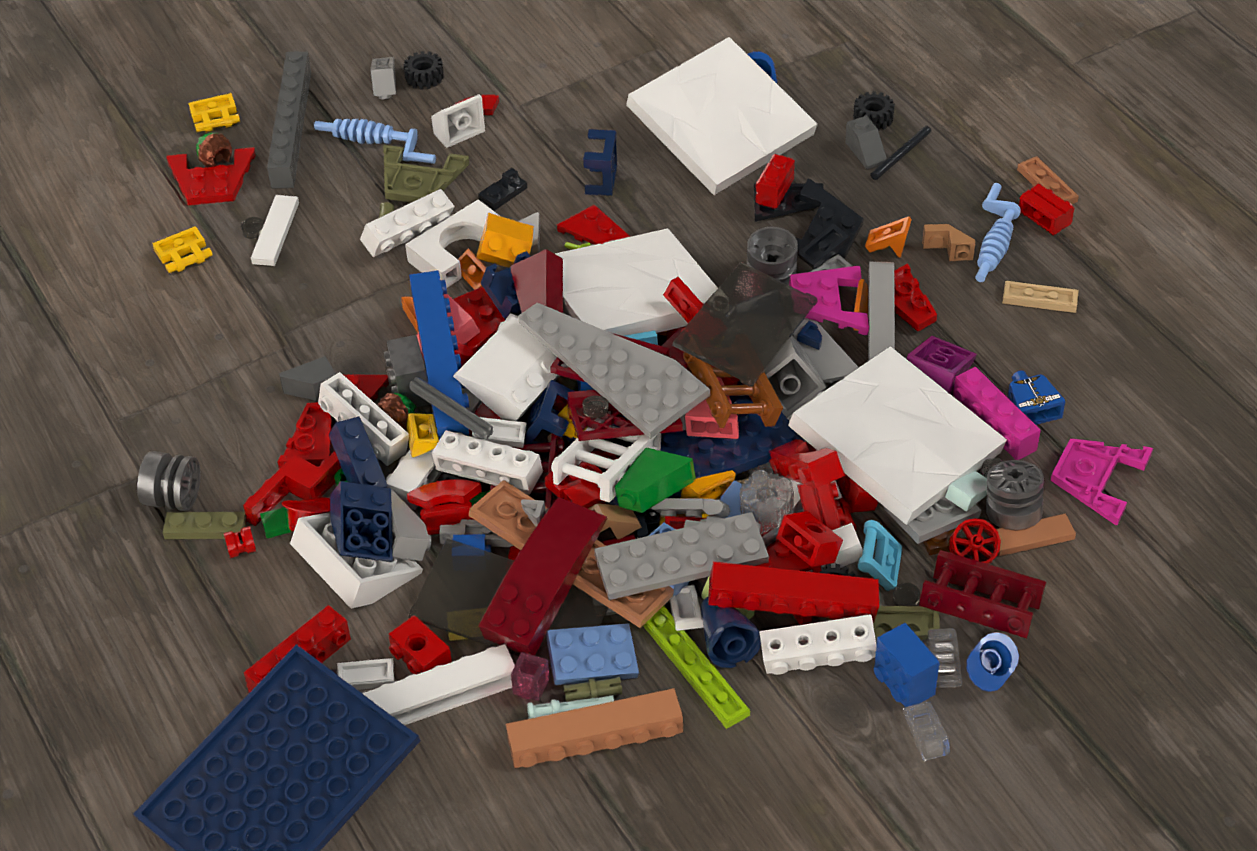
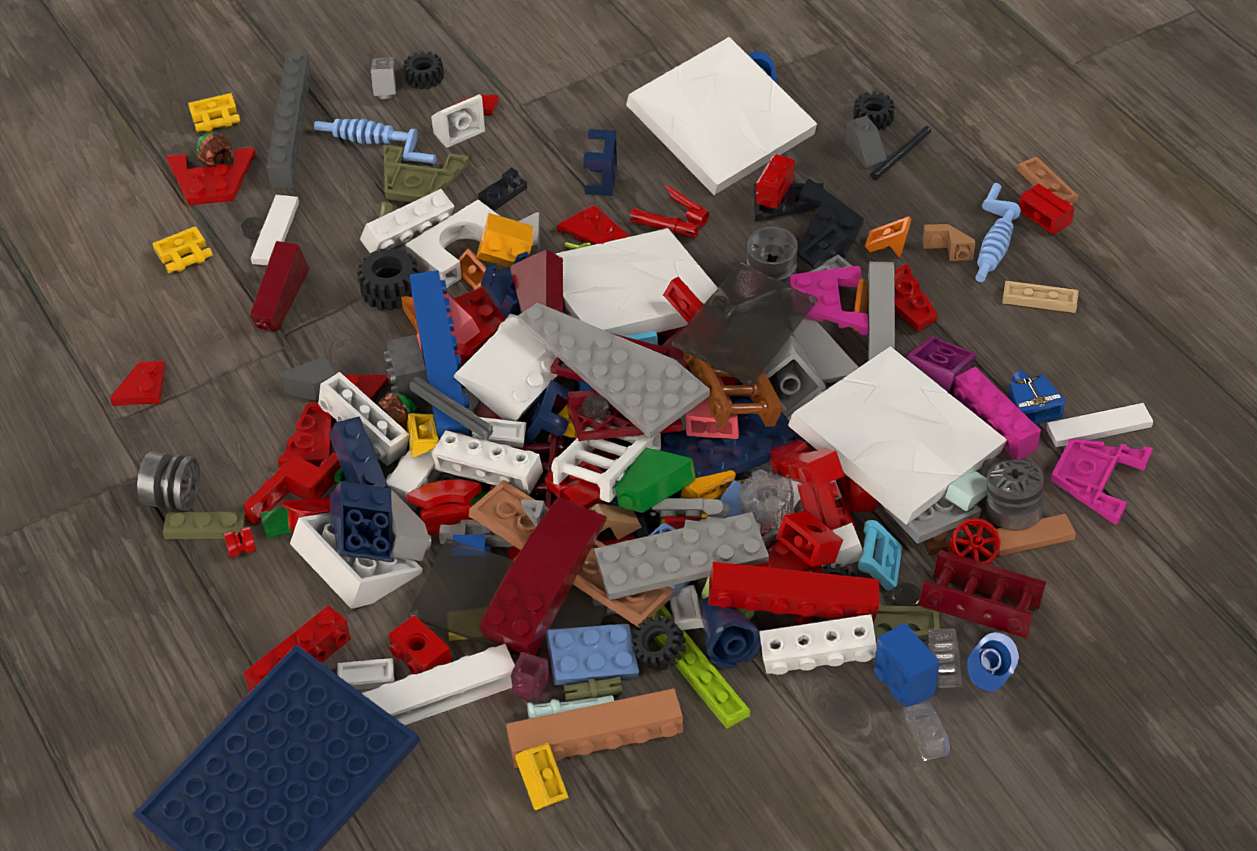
(142, 385): none -> red wing
(279, 286): none -> dark red slope
(386, 278): none -> black tyre
(541, 776): none -> yellow slope
(661, 222): none -> red pin
(668, 652): none -> black tyre
(695, 212): none -> red plant
(810, 335): dark blue tile -> none
(1100, 424): none -> white tile

